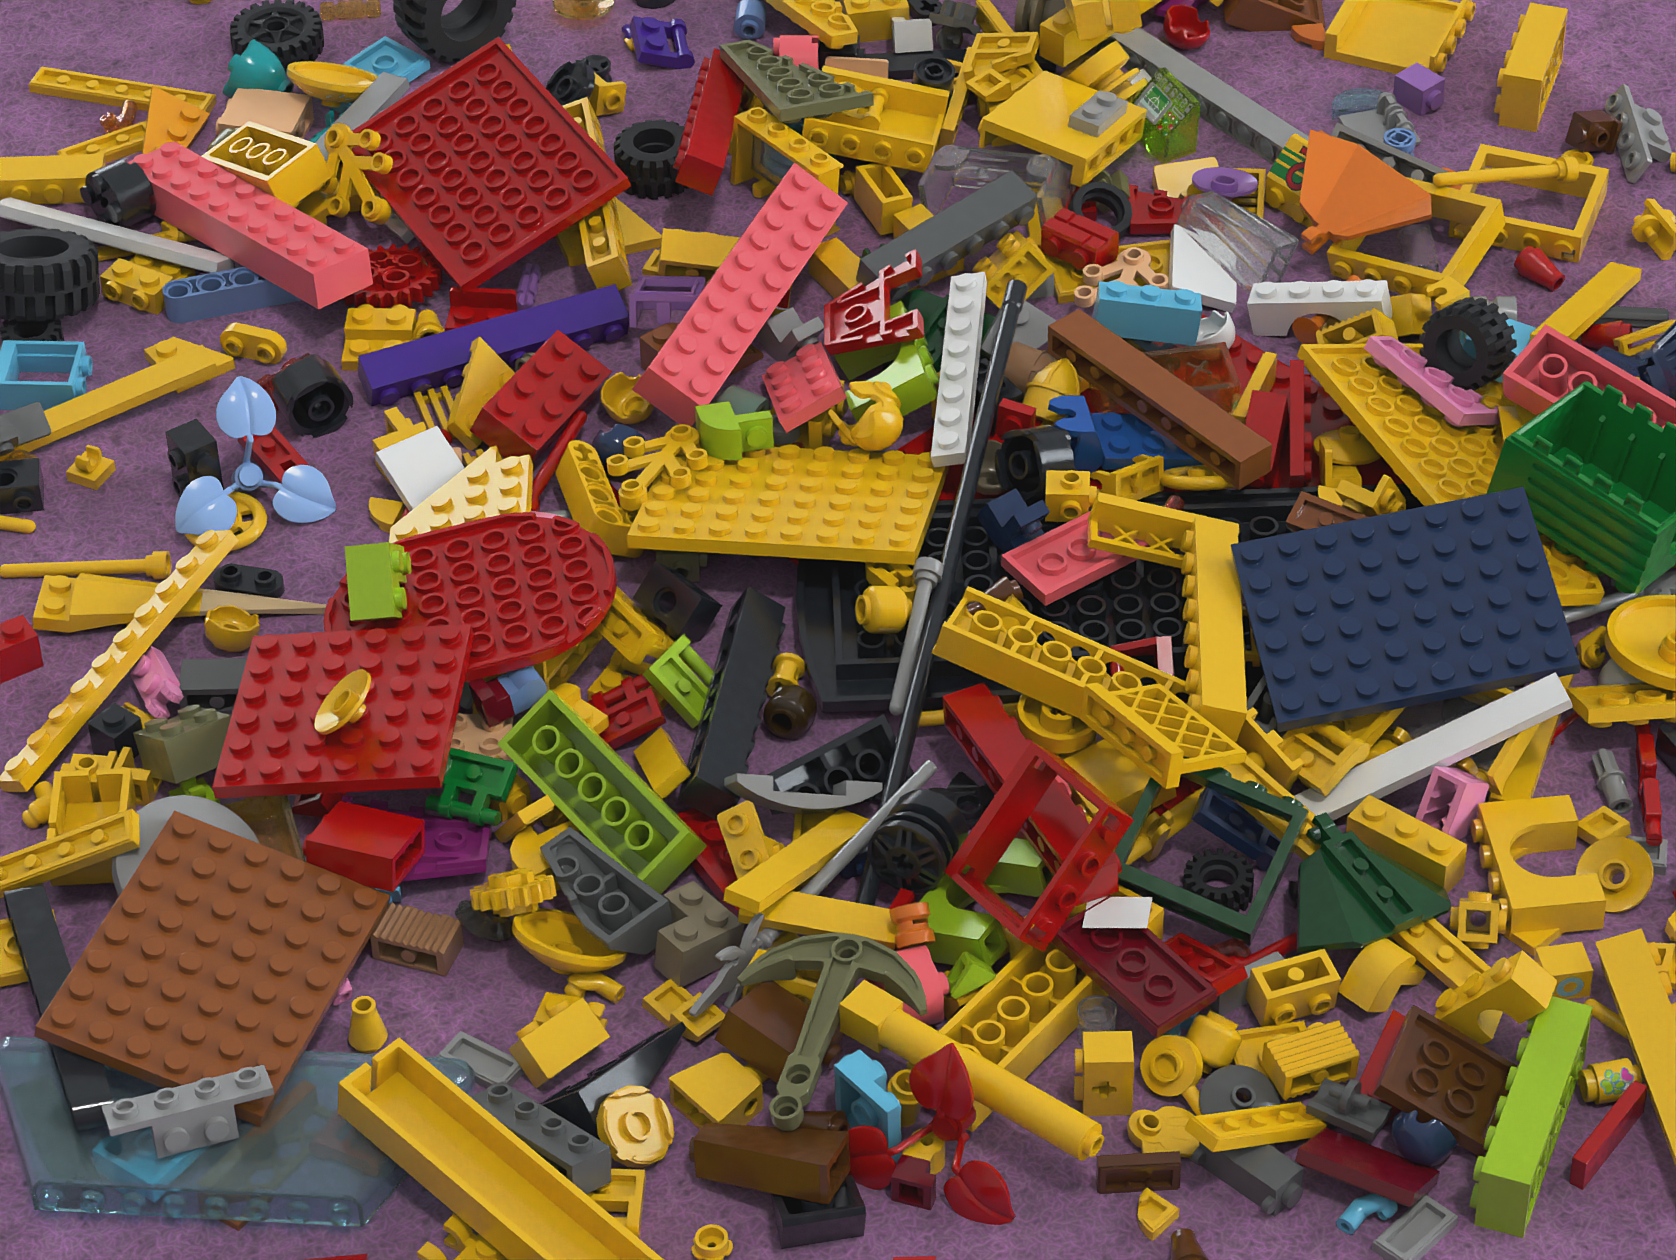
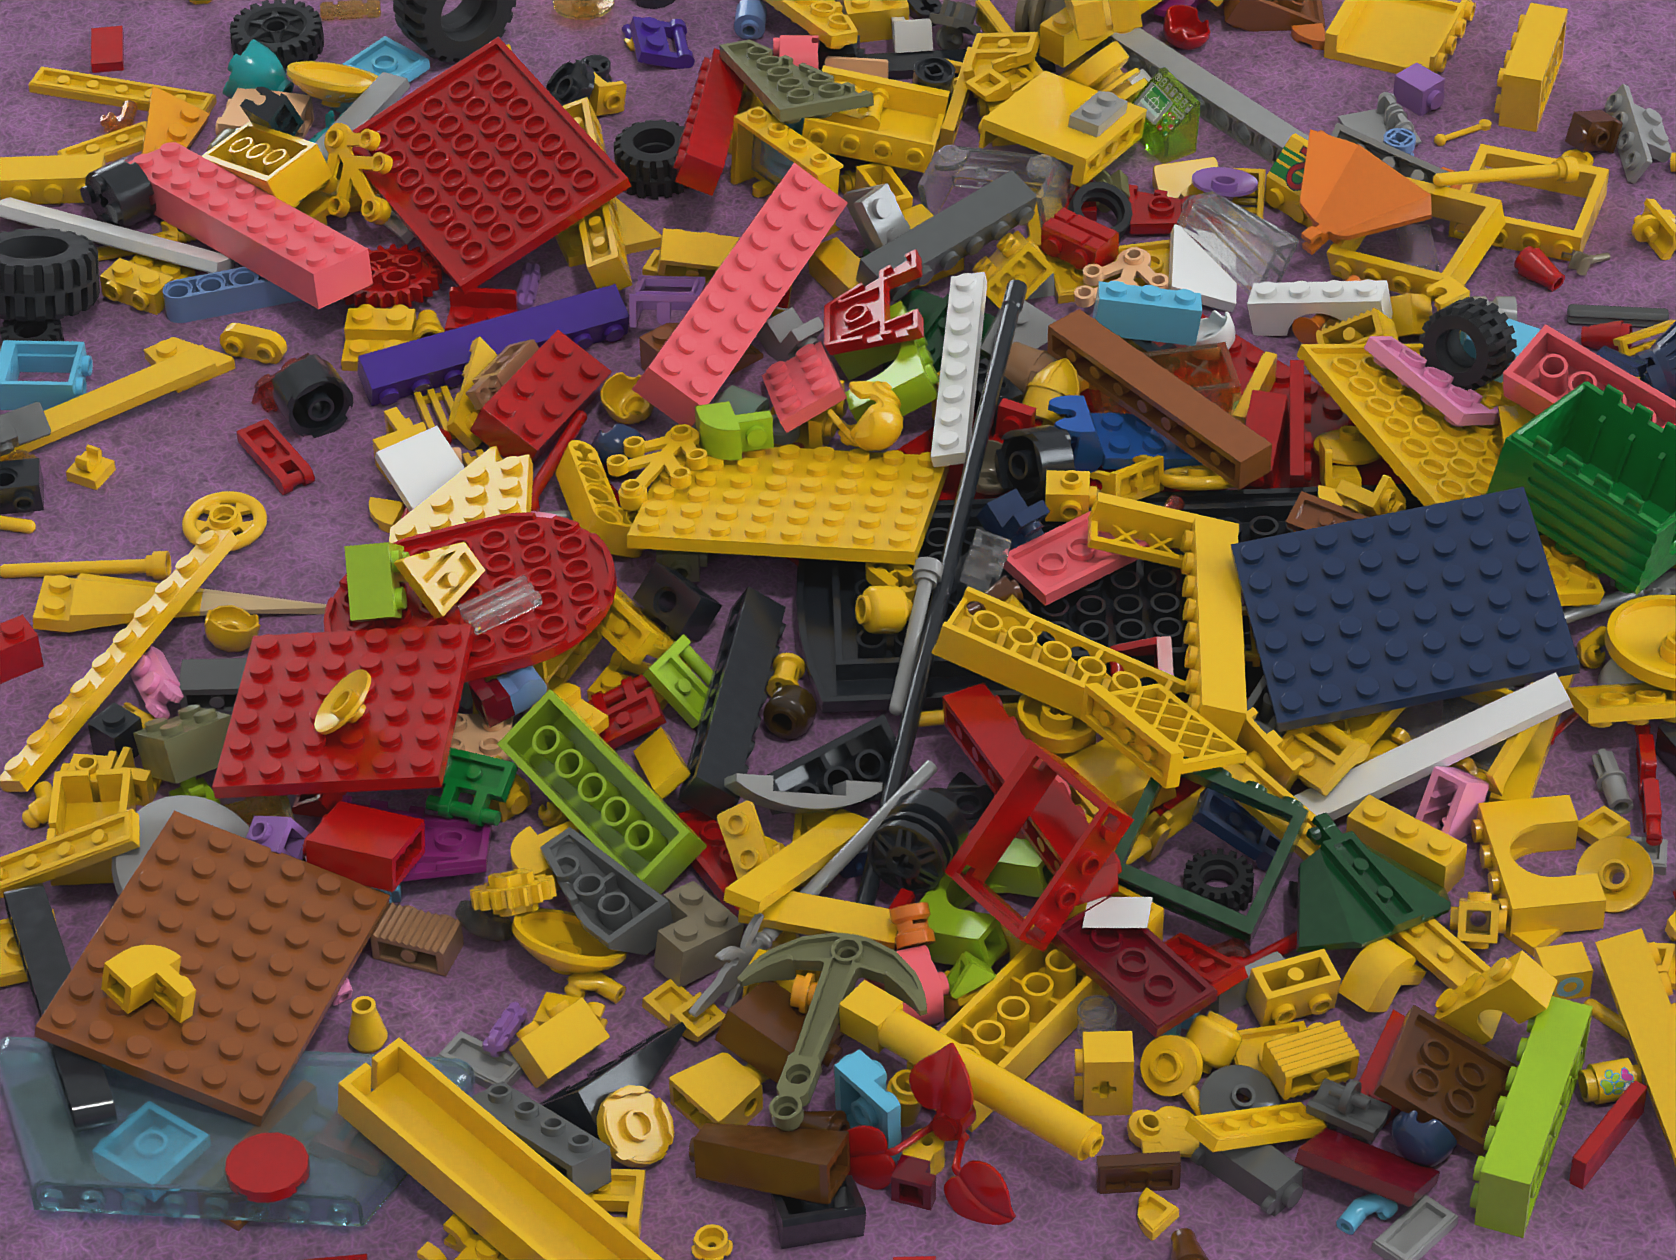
(107, 49): none -> red tile
(149, 974): none -> yellow brick
(191, 1113): light grey bracket -> none
(192, 454): black brick -> none
(249, 580): black plate -> none
(267, 1167): none -> red tile
(274, 113): none -> black hinge
(279, 834): none -> medium lavender brick
(301, 497): light blue plant -> none
(441, 575): none -> yellow wing
(500, 371): none -> medium nougat hinge
(500, 605): none -> clear tile
(504, 1029): none -> medium lavender axle
(526, 817): yellow tile -> none
(803, 992): none -> light orange plate
(876, 215): none -> light grey bracket
(984, 560): none -> clear brick
(1354, 101): clear light blue tile -> none
(1484, 124): none -> yellow hinge
(1581, 261): none -> dark tan hand
(1592, 300): yellow tile -> none

